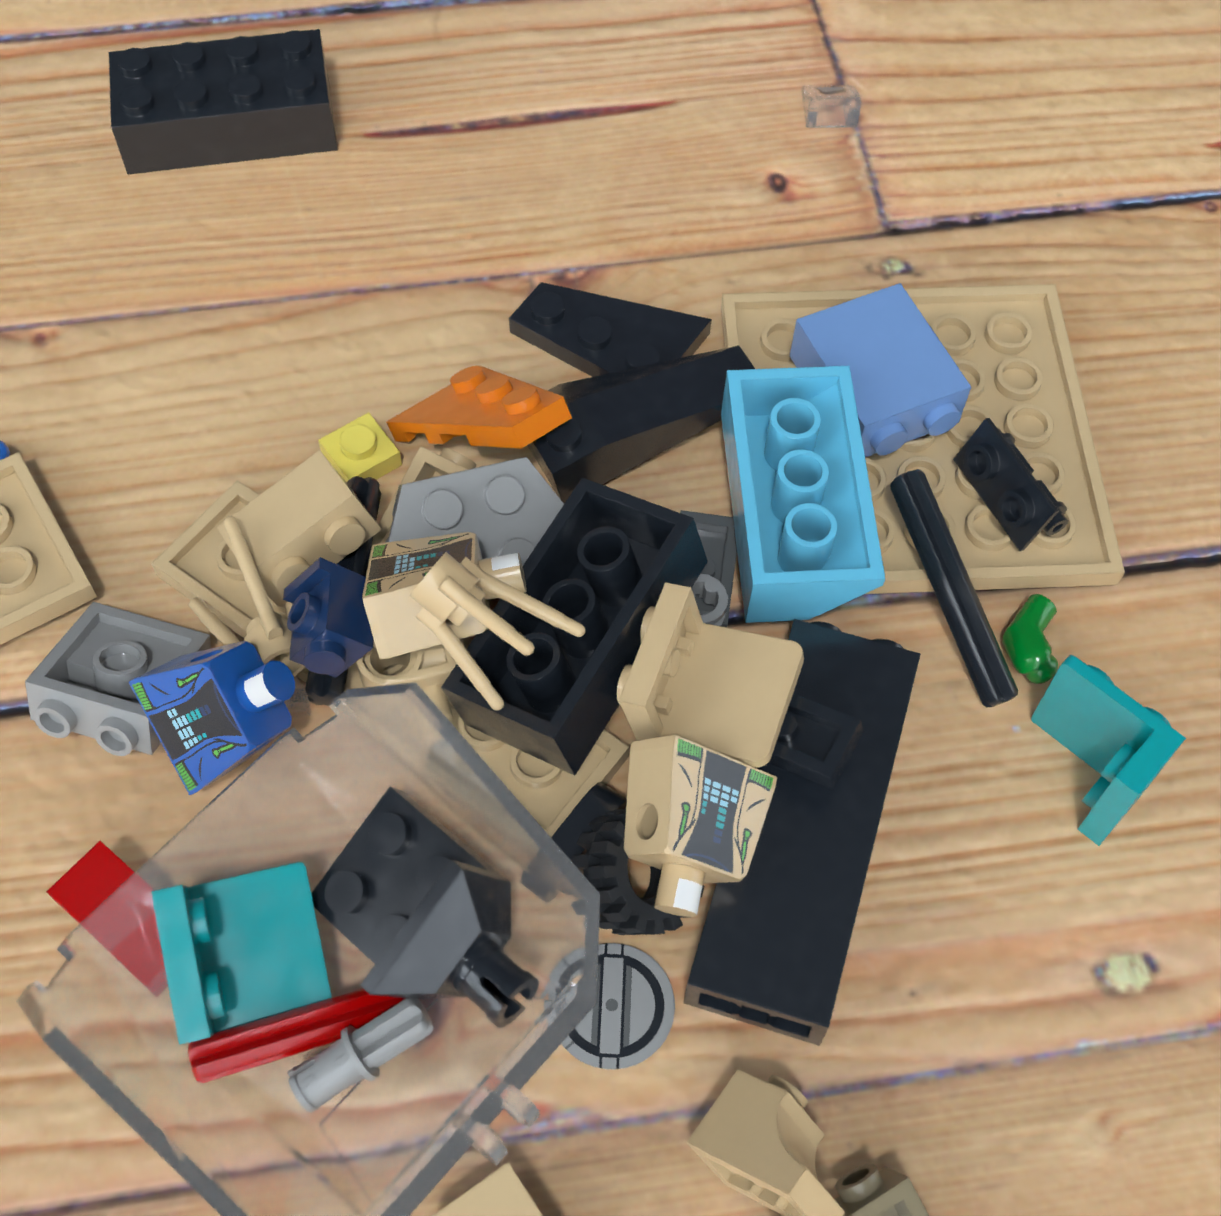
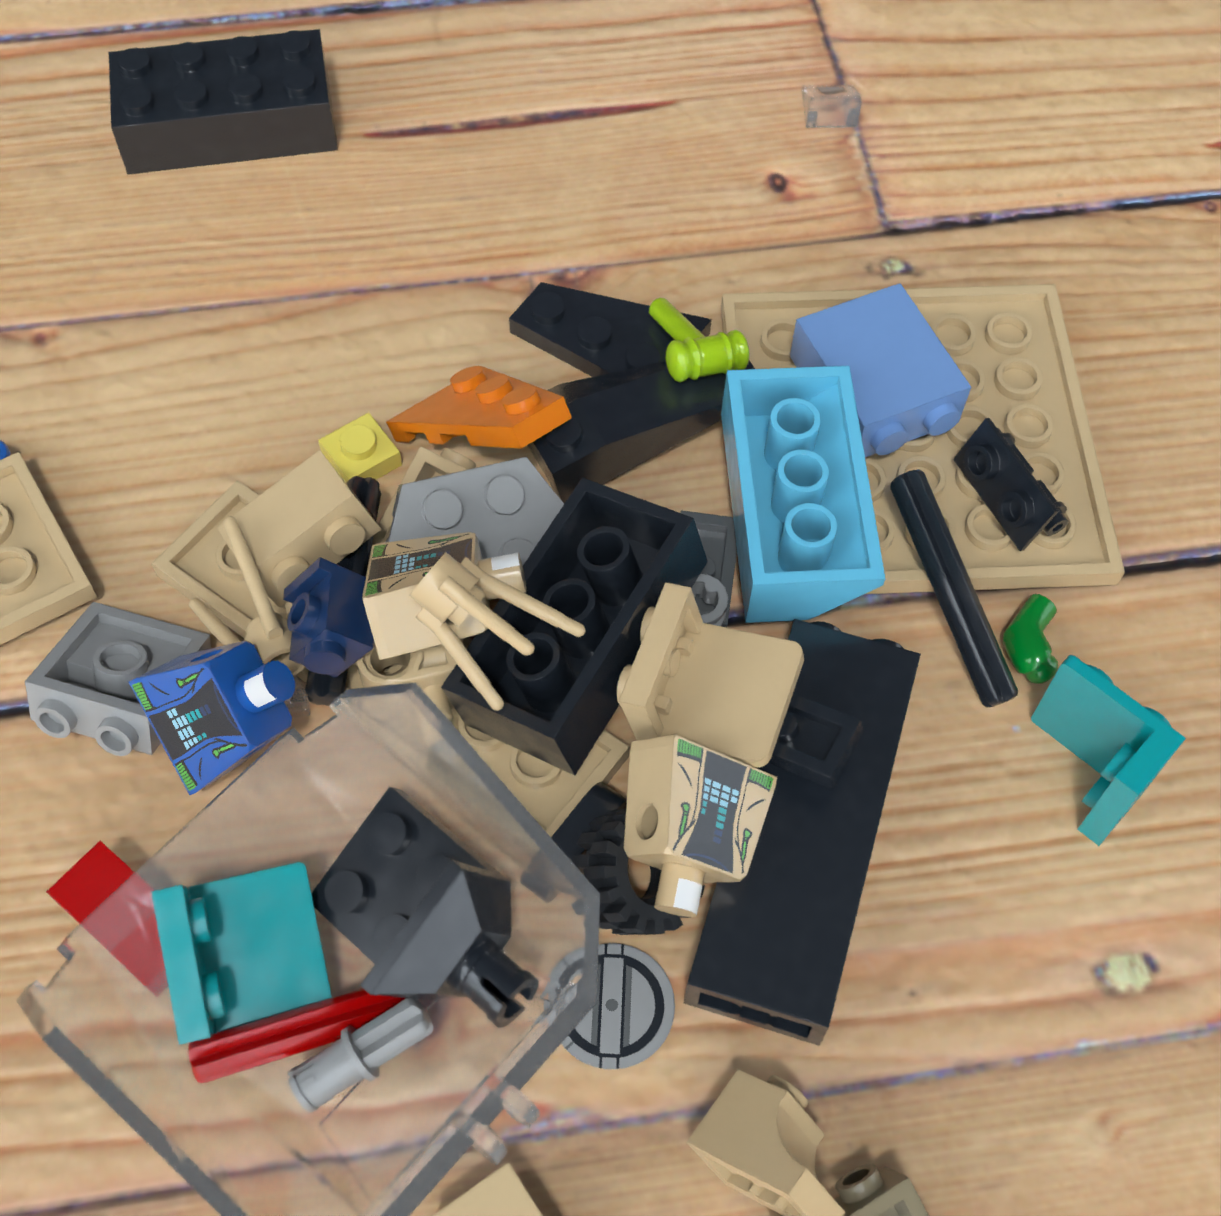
(691, 352): none -> lime piece

